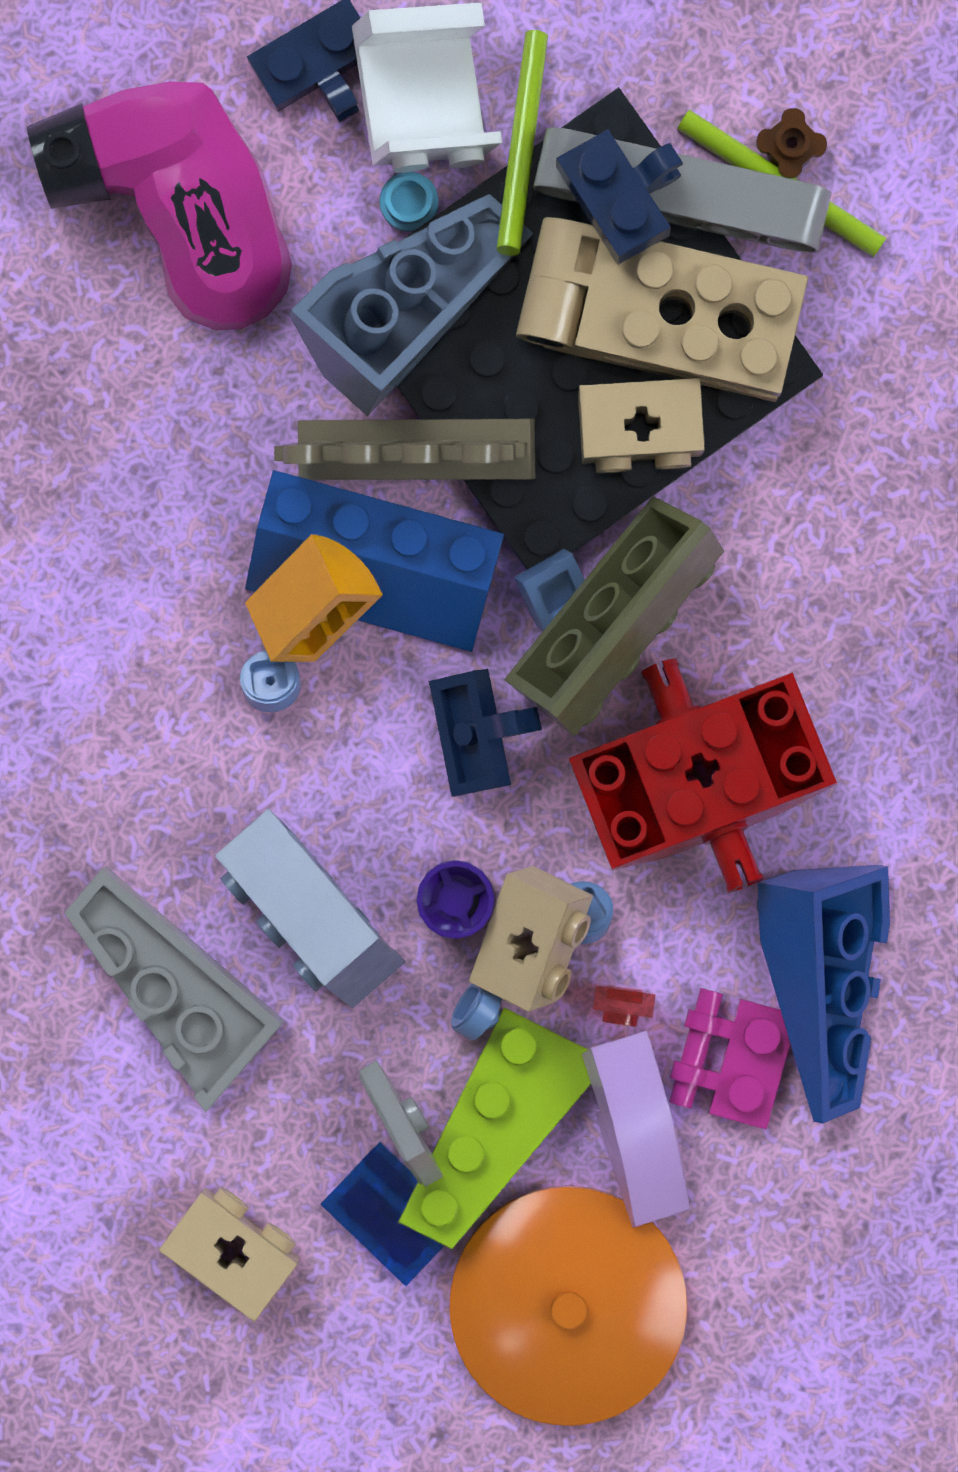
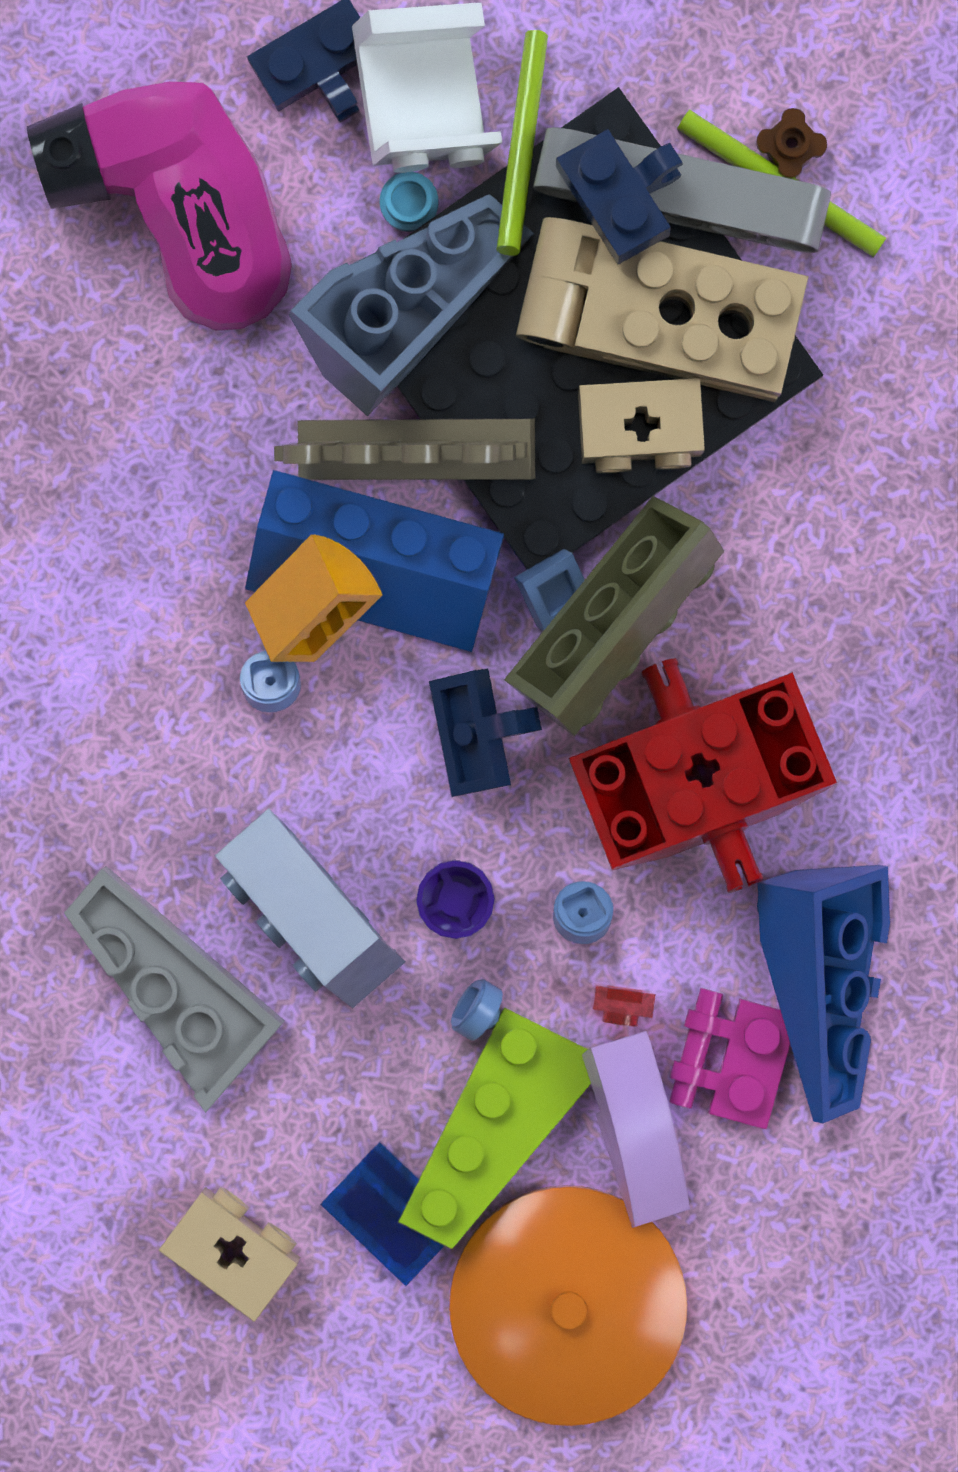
(403, 1122): light grey plate -> none
(509, 954): tan brick -> none

